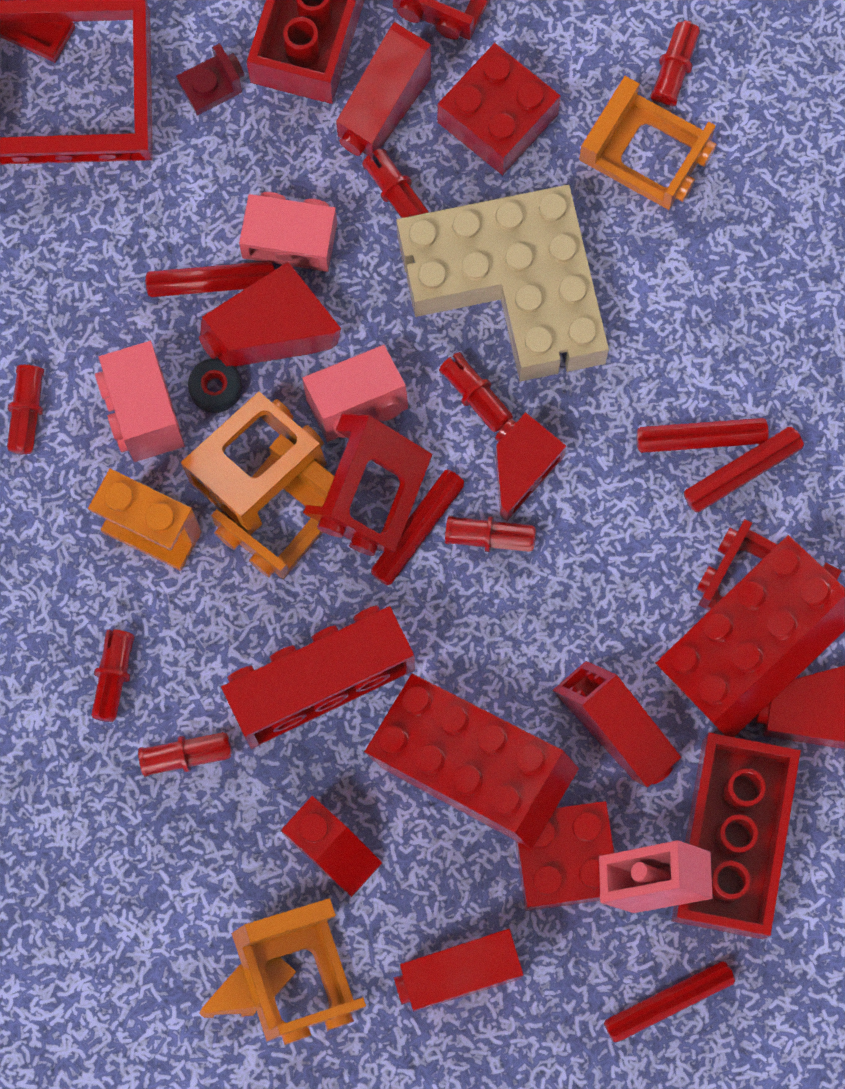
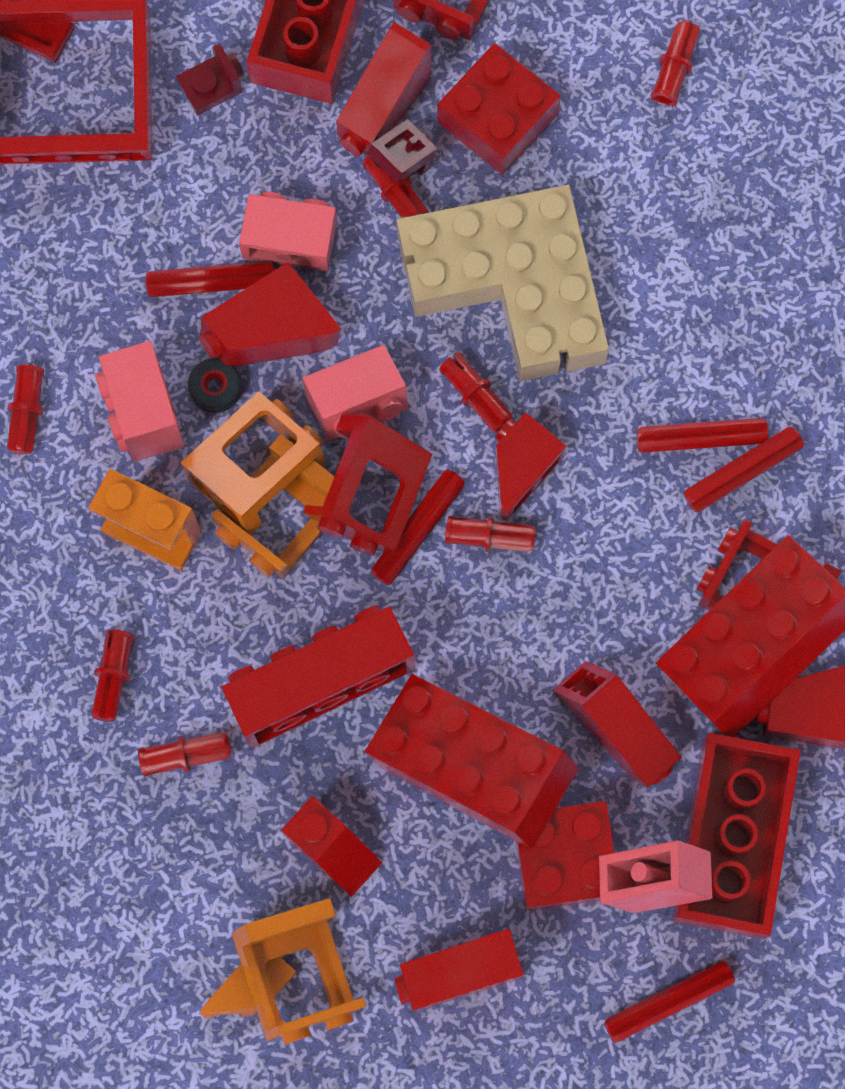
(403, 151): none -> bracket
(616, 129): orange window -> none

